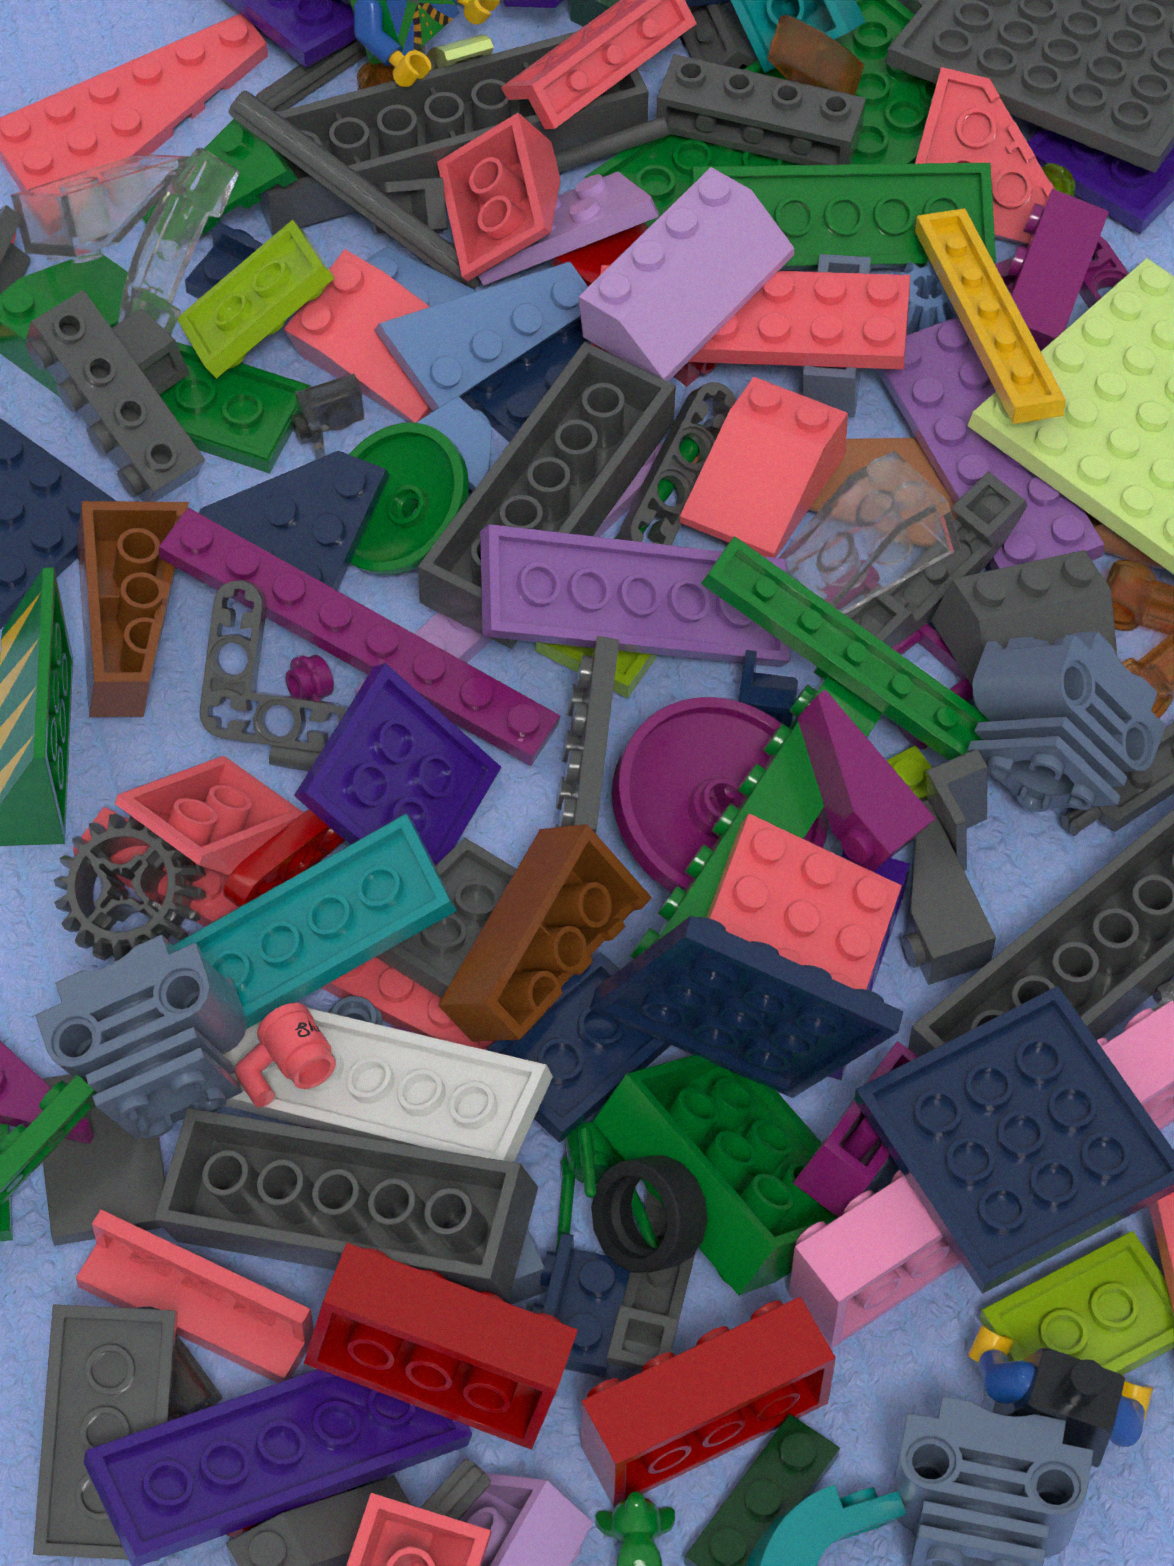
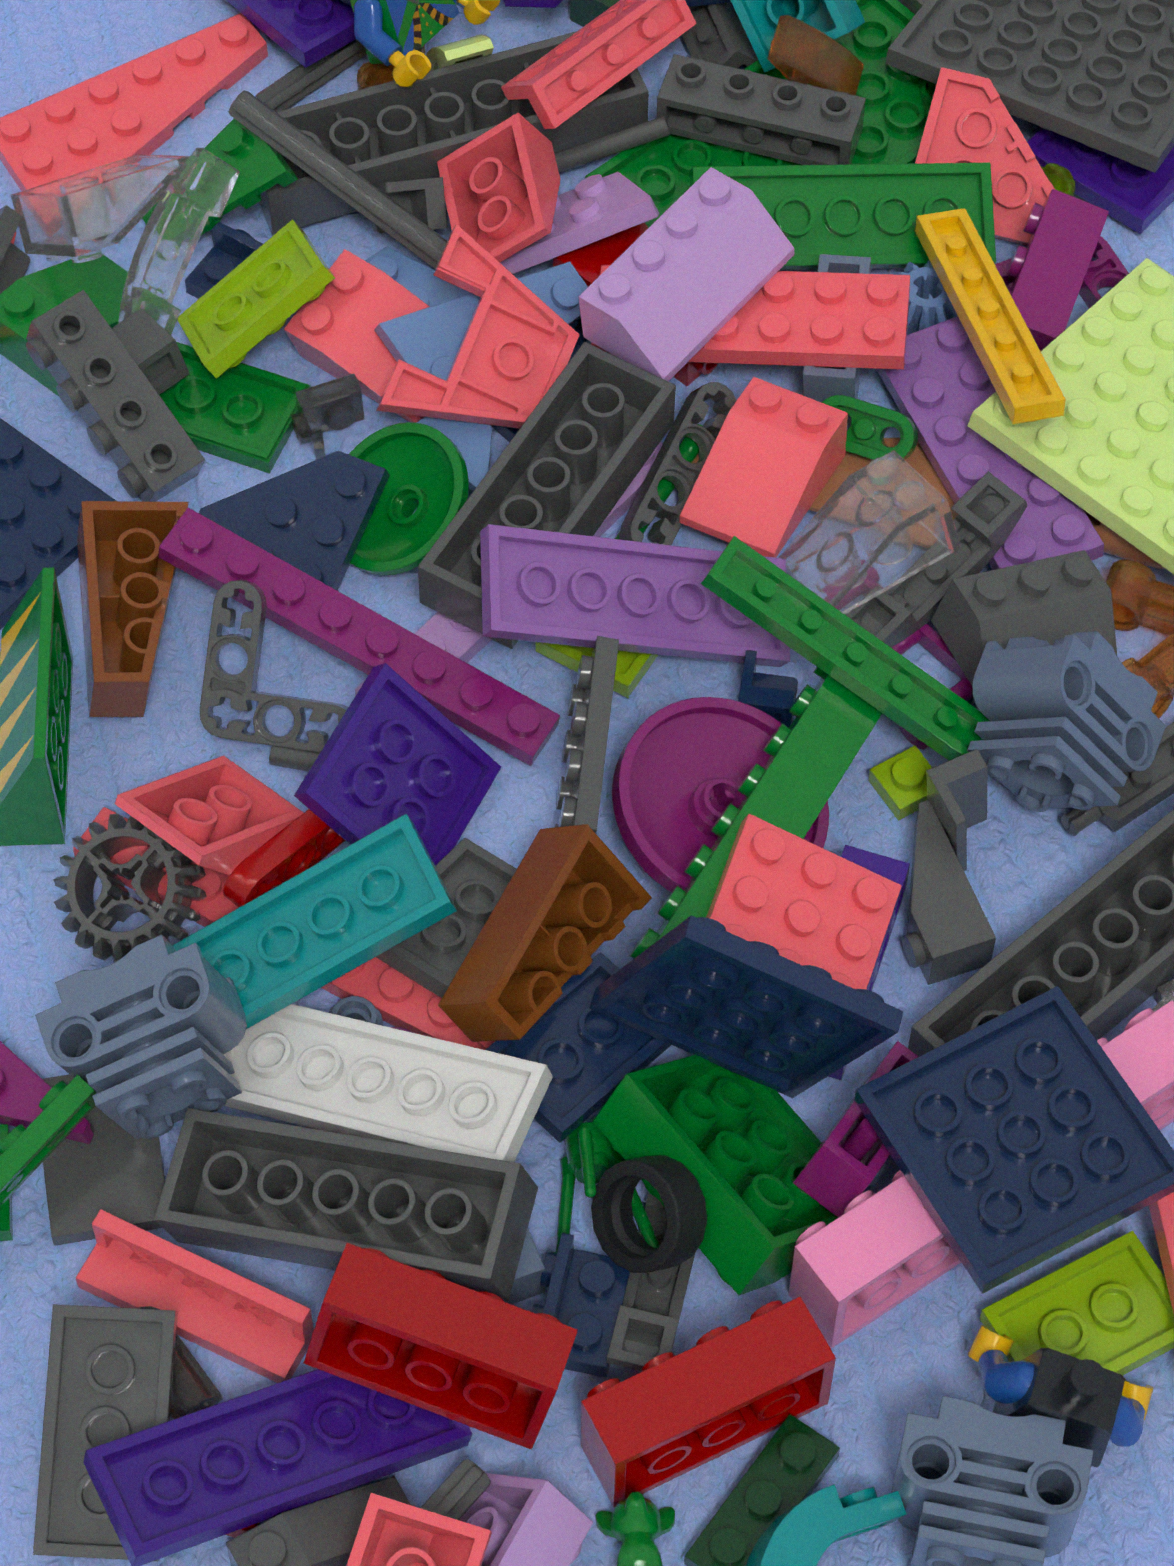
(296, 1047): coral piece -> none
(309, 678): magenta plate -> none
(507, 354): none -> coral wing
(862, 794): magenta slope -> none
(869, 426): none -> green plate

